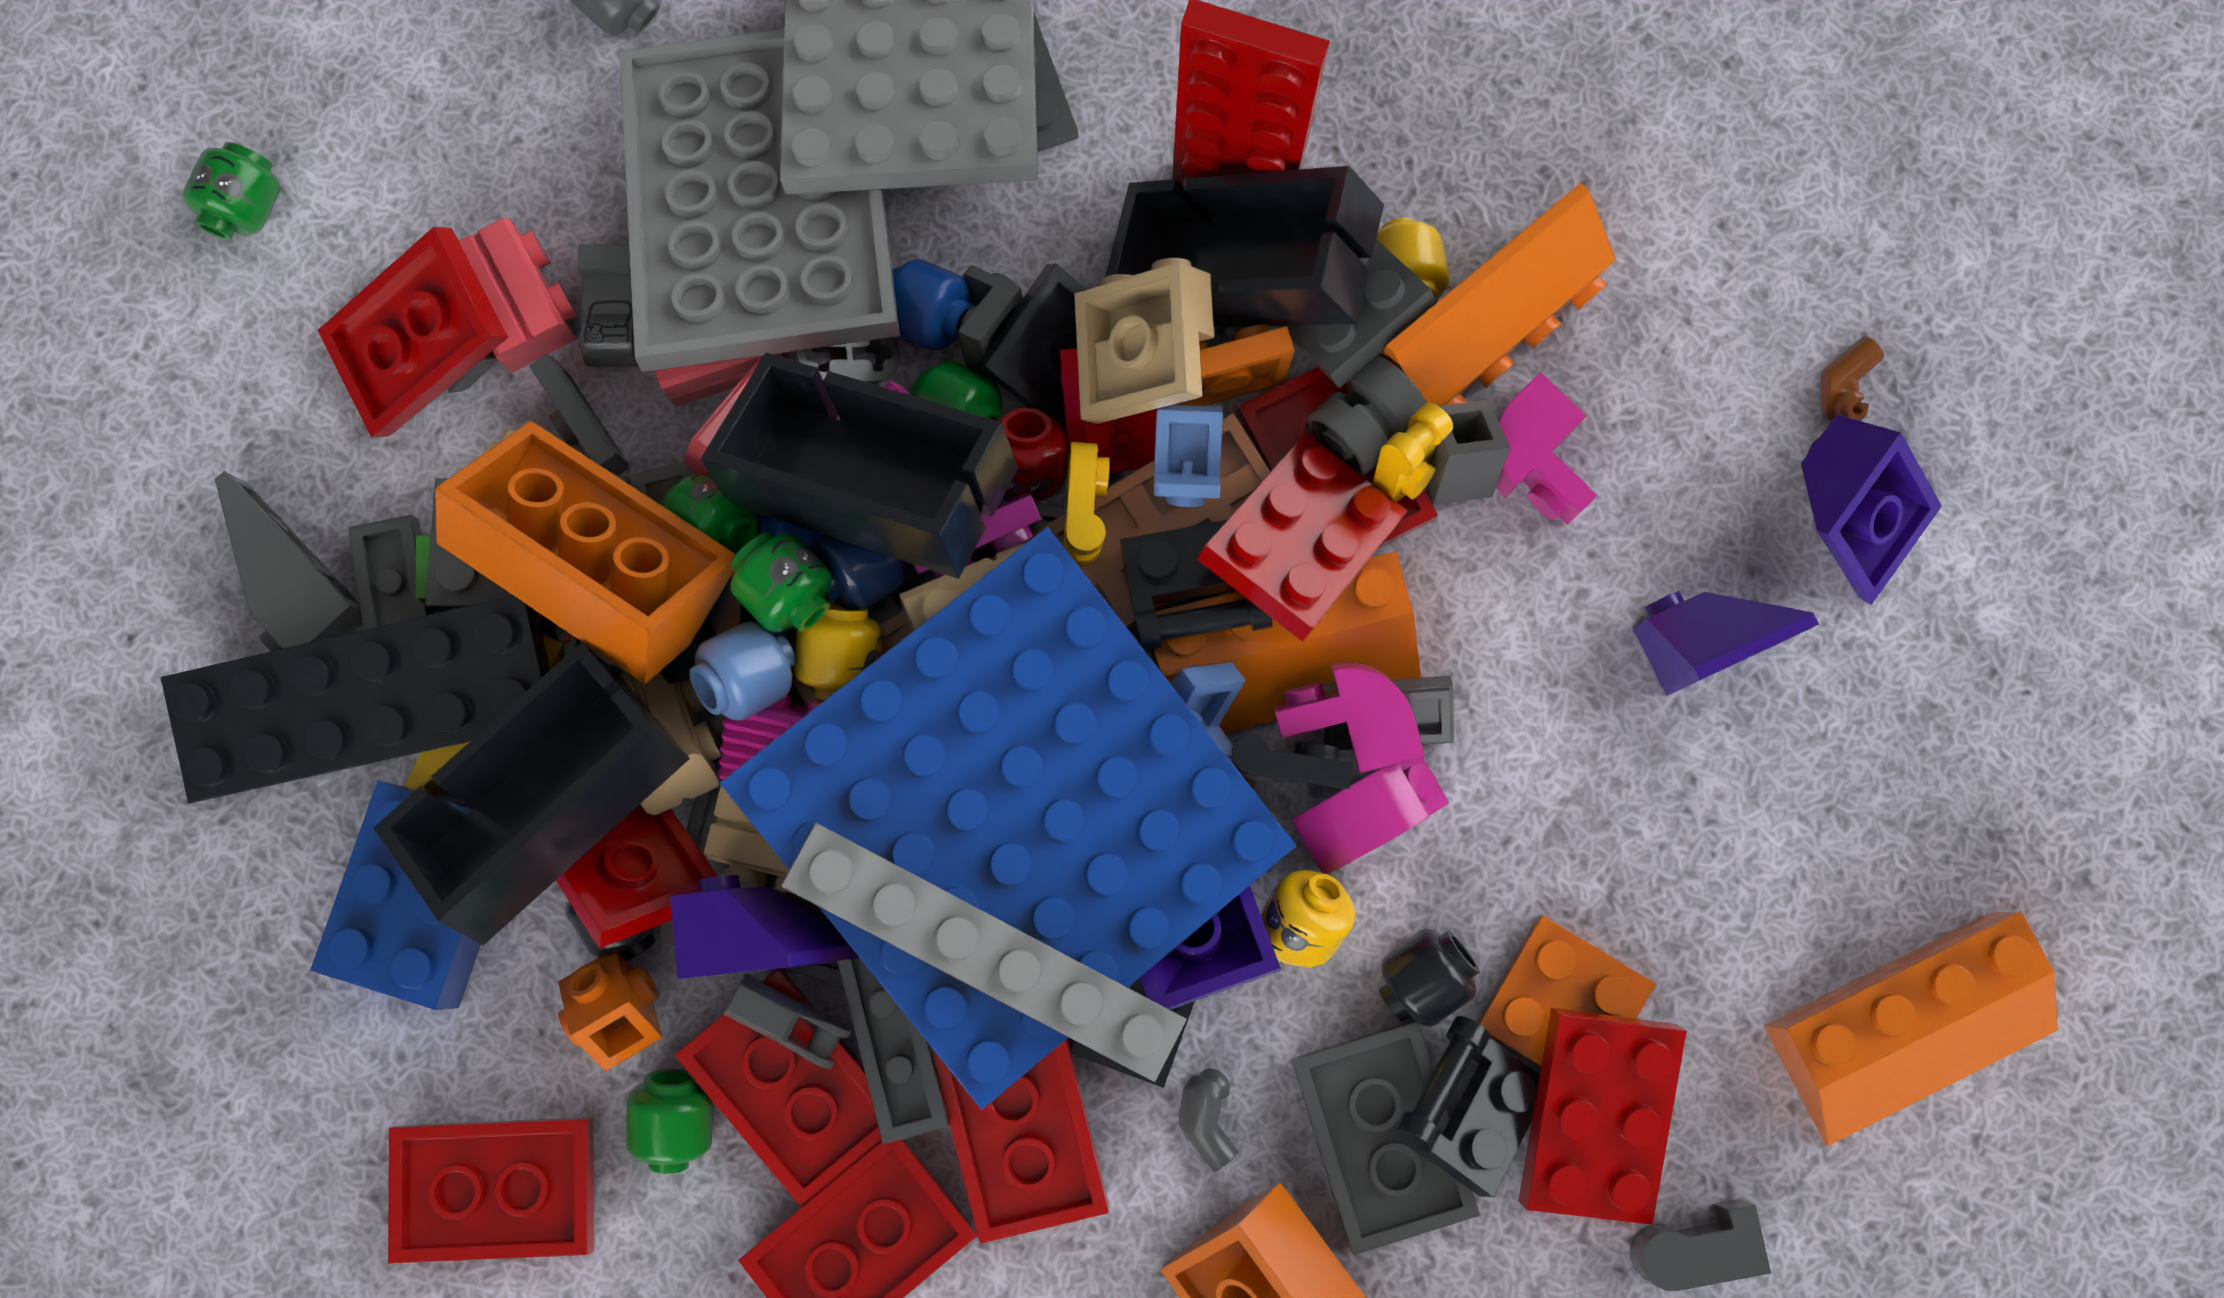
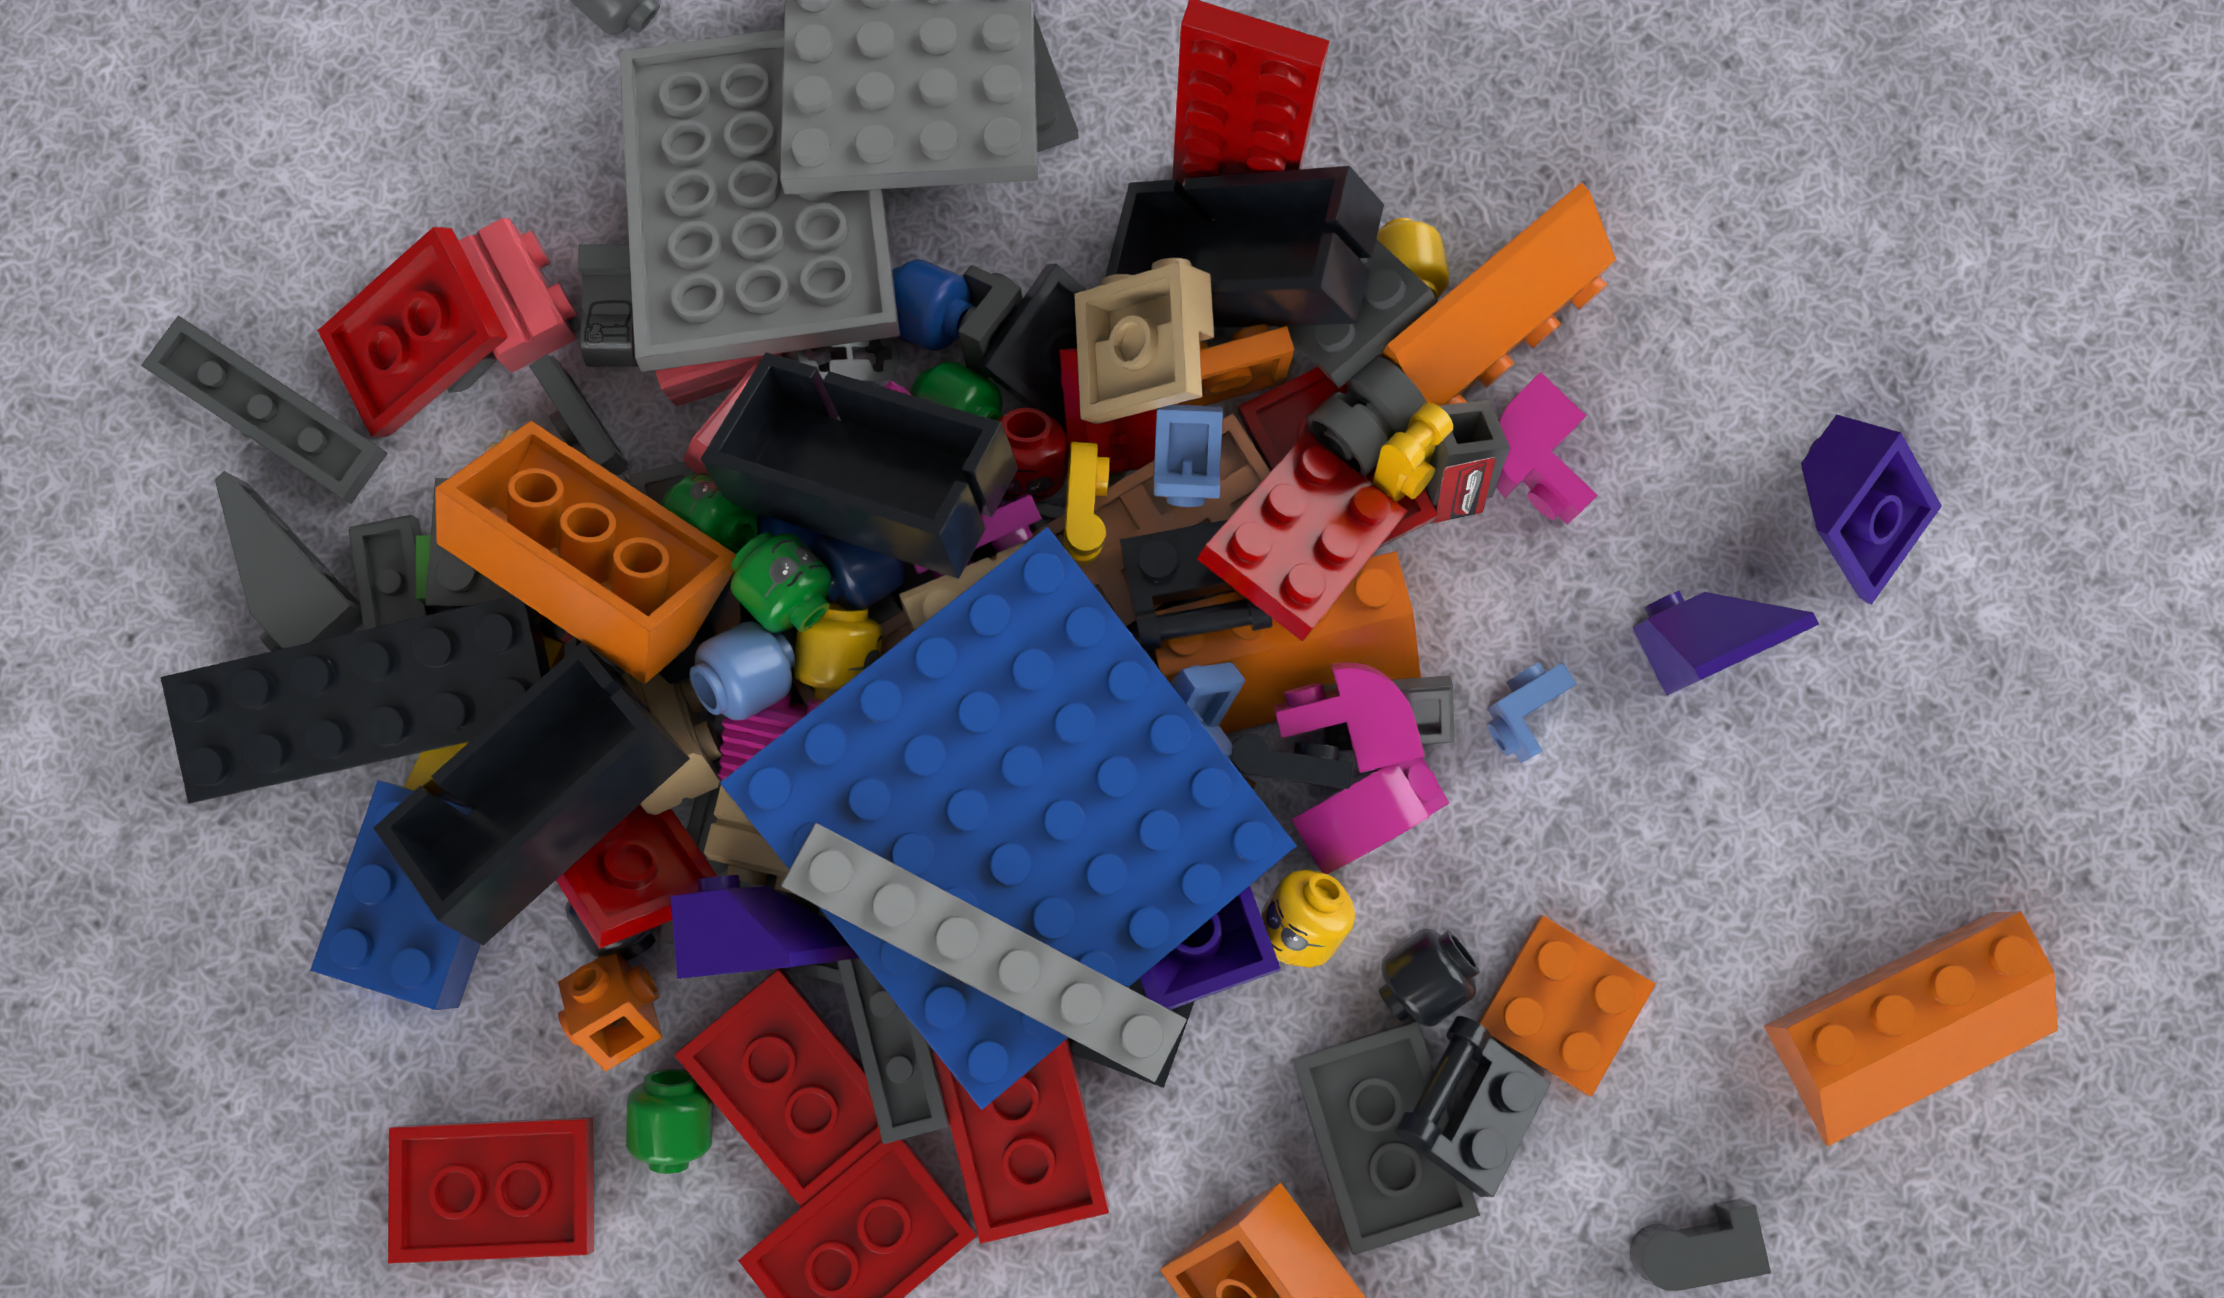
(231, 191): green head -> none
(264, 409): none -> dark grey plate
(776, 1015): dark grey bar -> none
(1200, 1117): dark grey arm -> none
(1464, 489): none -> sticker
(1530, 691): none -> medium blue bracket
(1602, 1116): red plate -> none
(1841, 380): dark orange arm -> none

